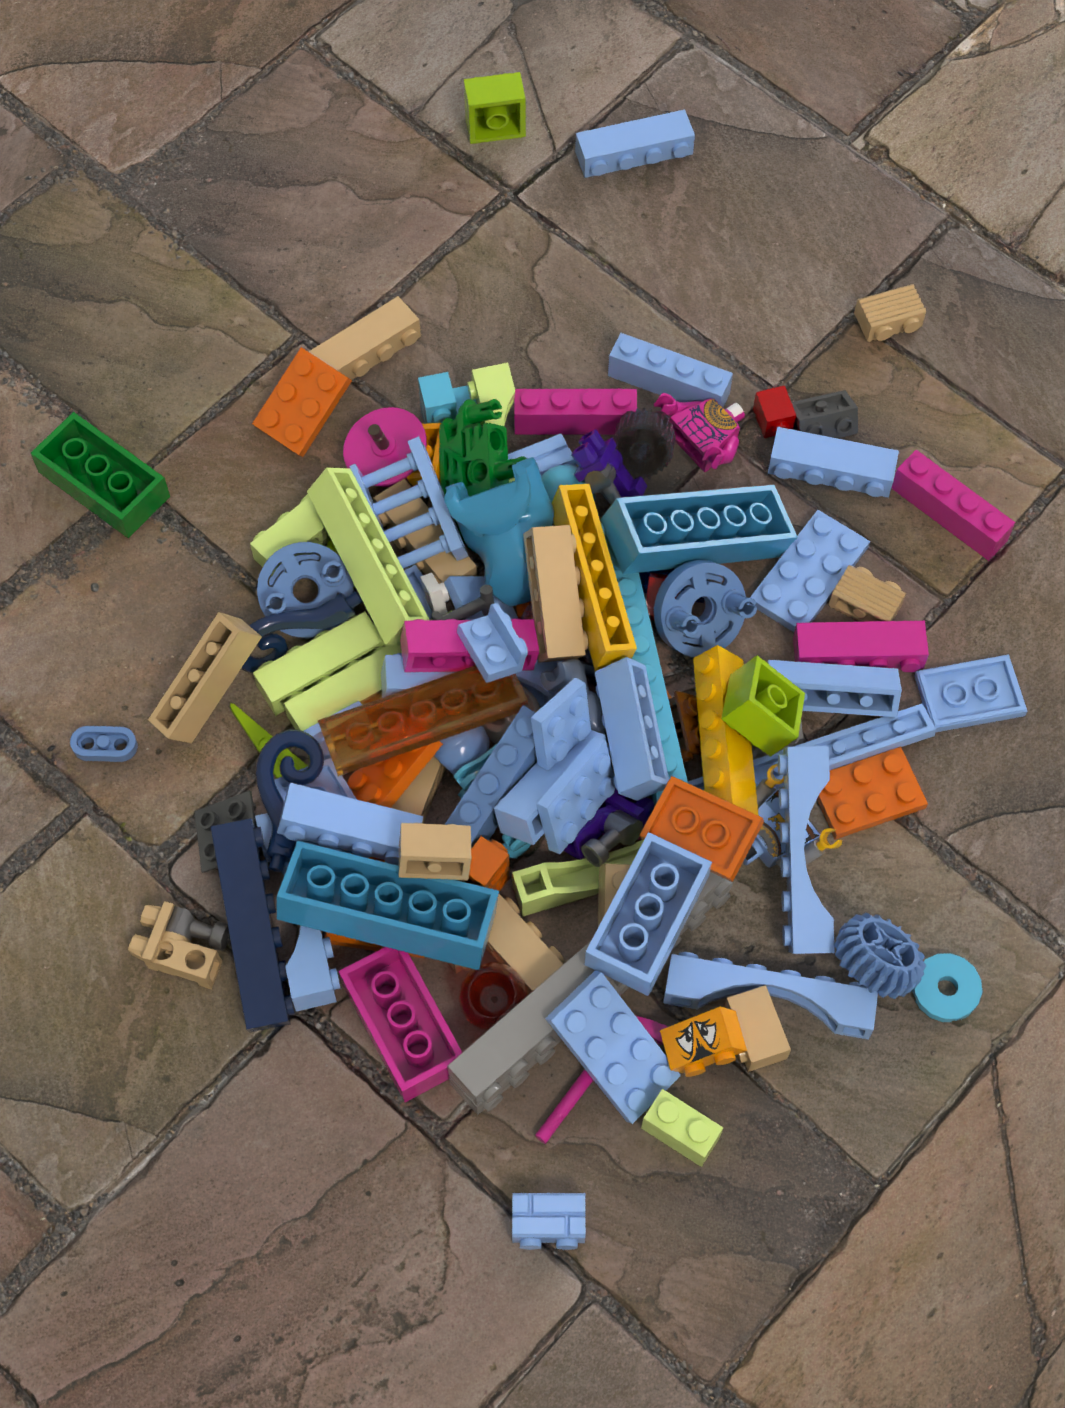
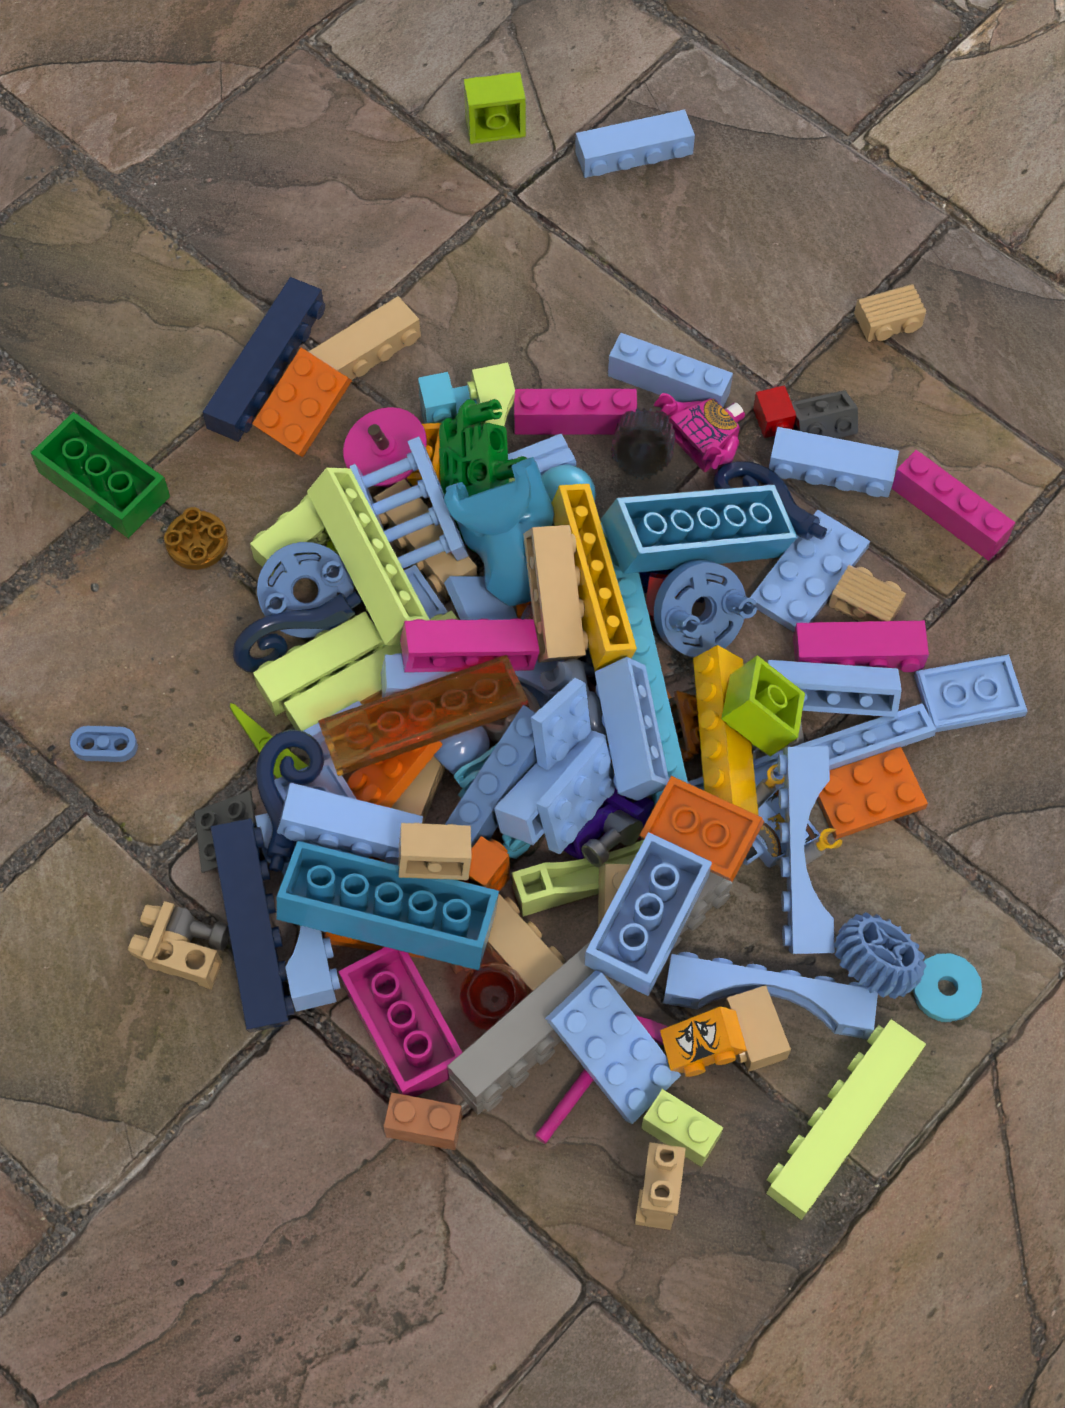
(196, 539): none -> pearl gold tile
(204, 678): tan brick -> none
(264, 359): none -> dark blue brick
(423, 1121): none -> nougat brick
(435, 593): white plate -> none
(480, 604): dark grey piece -> none
(493, 644): light blue bracket -> none
(548, 1219): light blue brick -> none
(604, 469): dark purple hips -> none
(662, 1186): none -> tan hips
(804, 523): none -> dark blue plant
(845, 1118): none -> yellowish green brick

